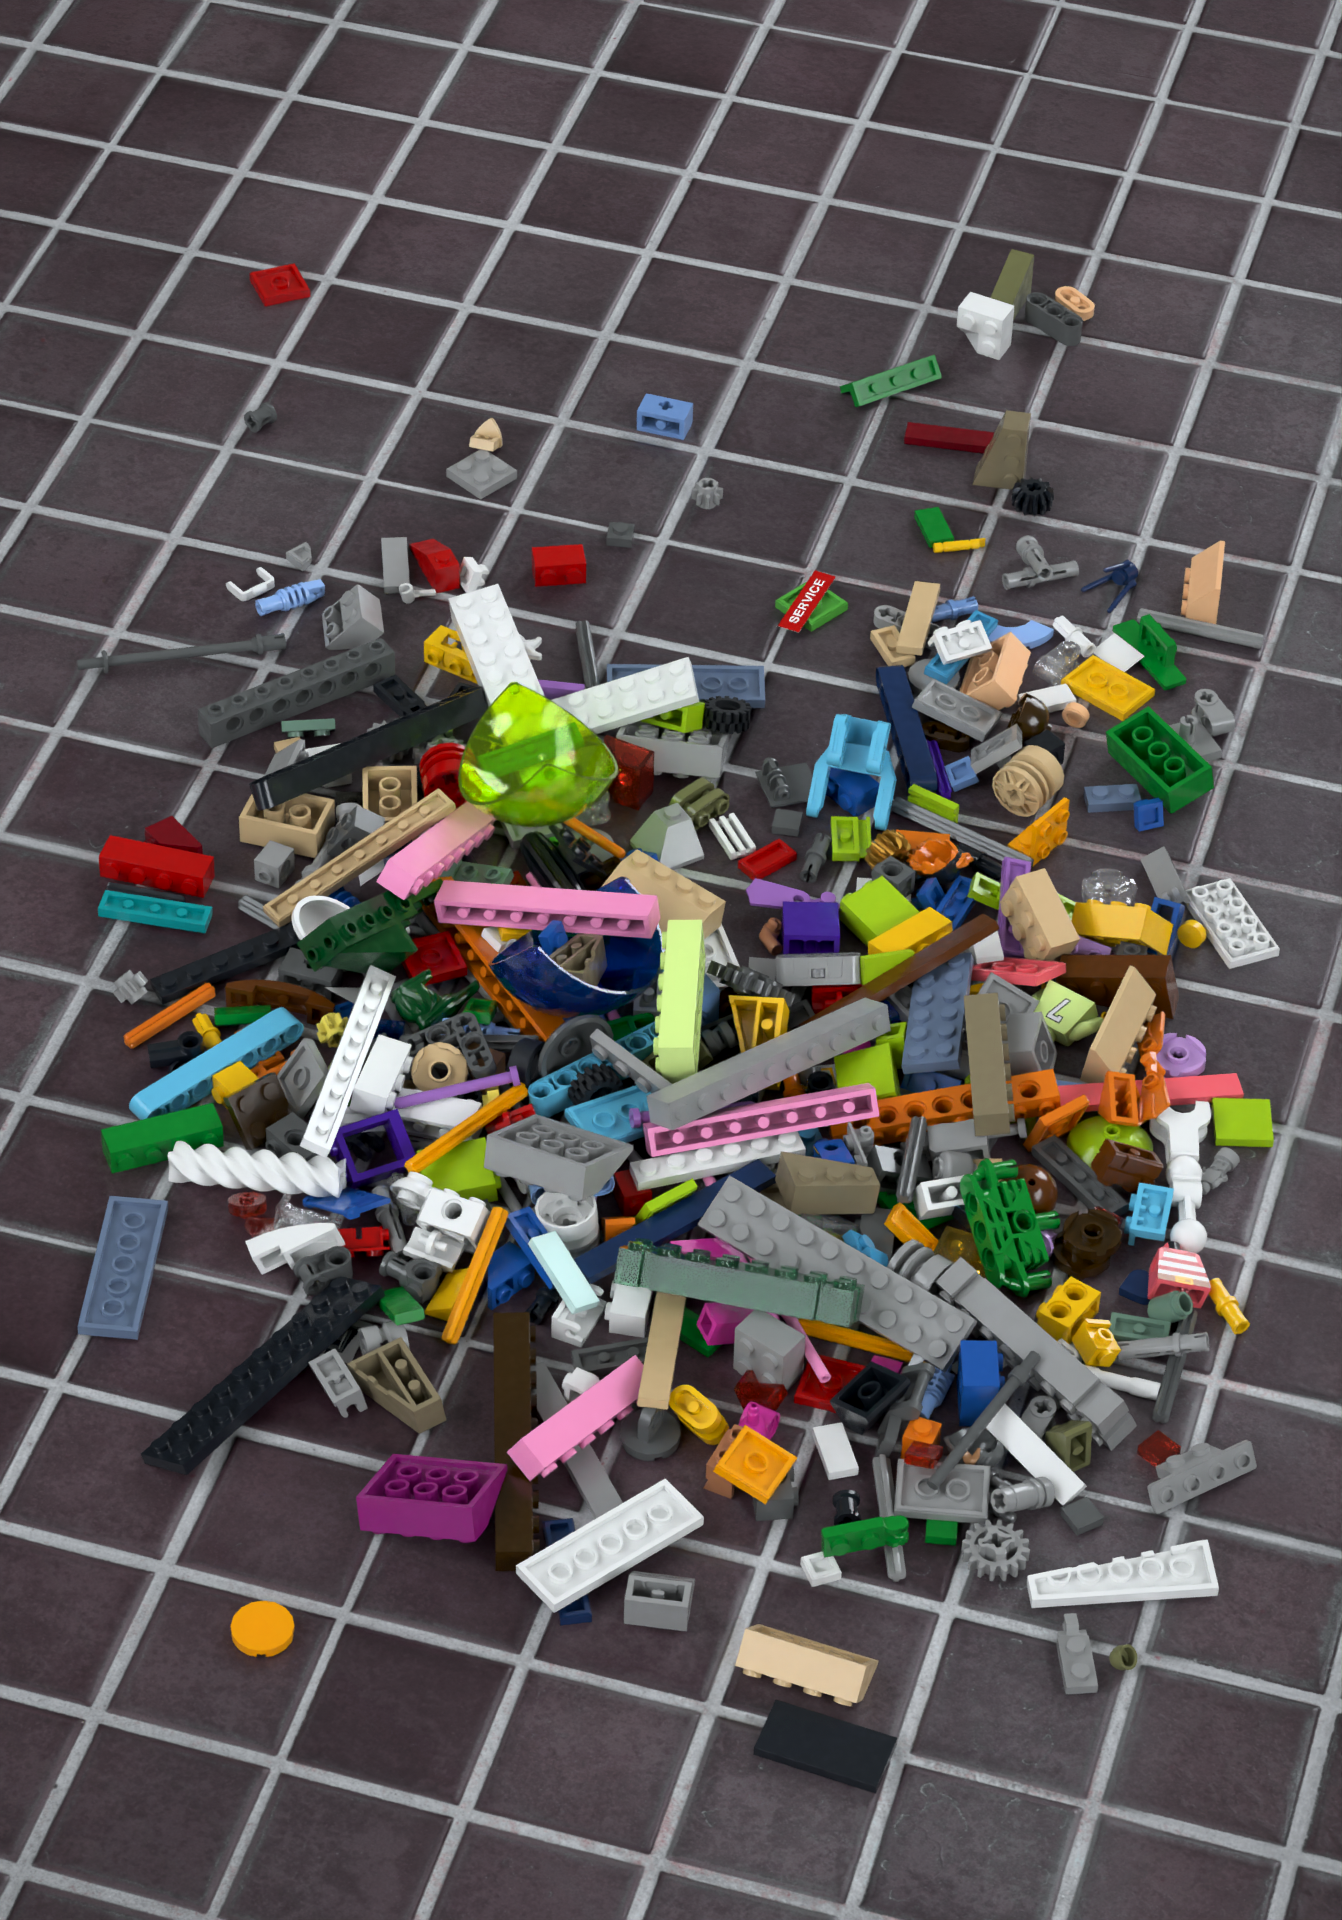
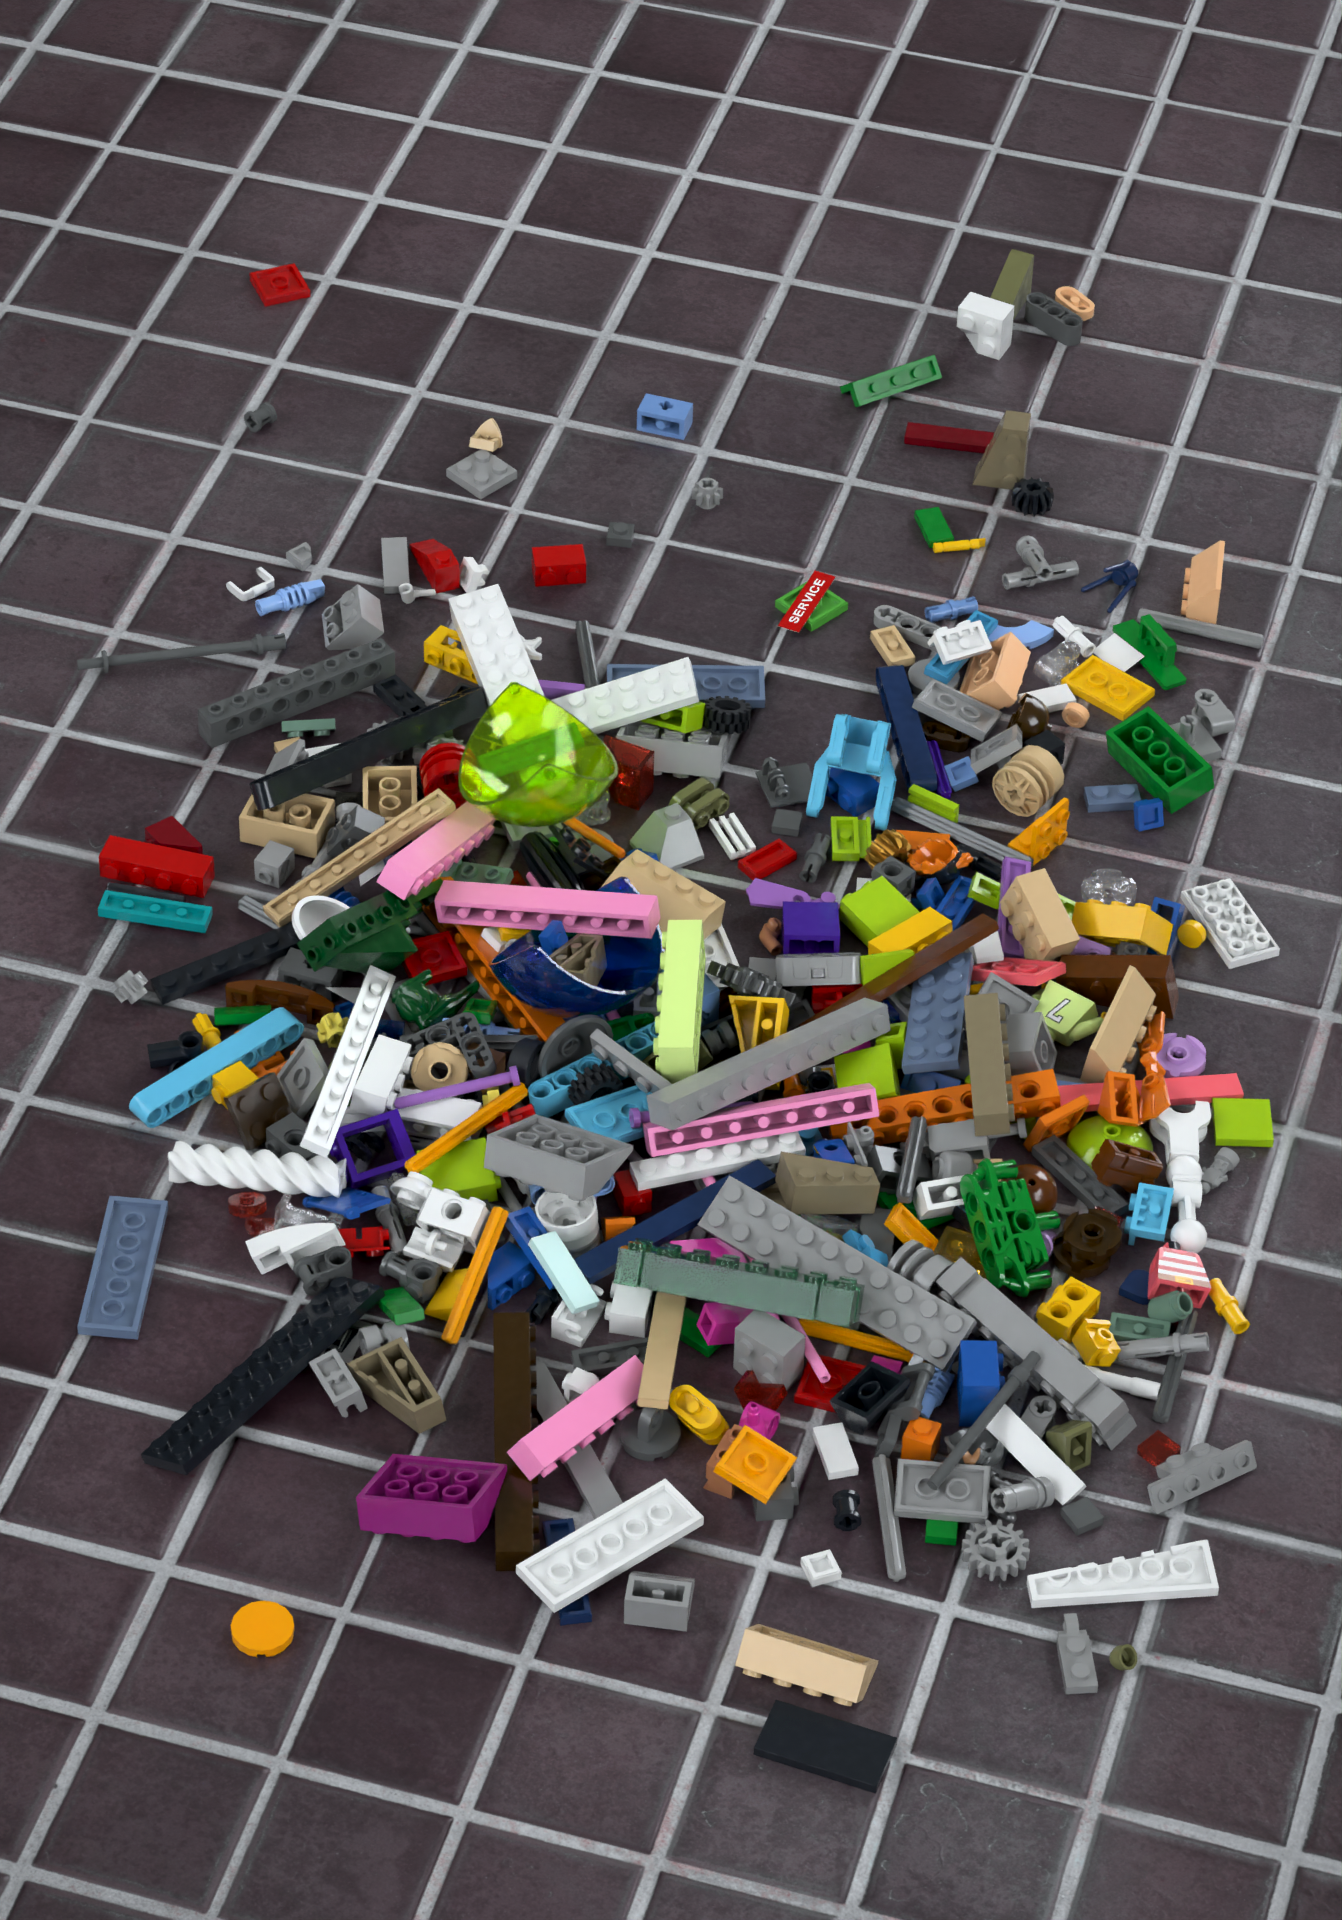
(152, 1138): green brick -> none
(169, 1015): orange axle -> none
(666, 1200): lime tile -> none
(864, 1535): green hinge -> none
(918, 618): tan tile -> none
(923, 1454): clear red tile -> none
(1164, 876): light grey hinge -> none

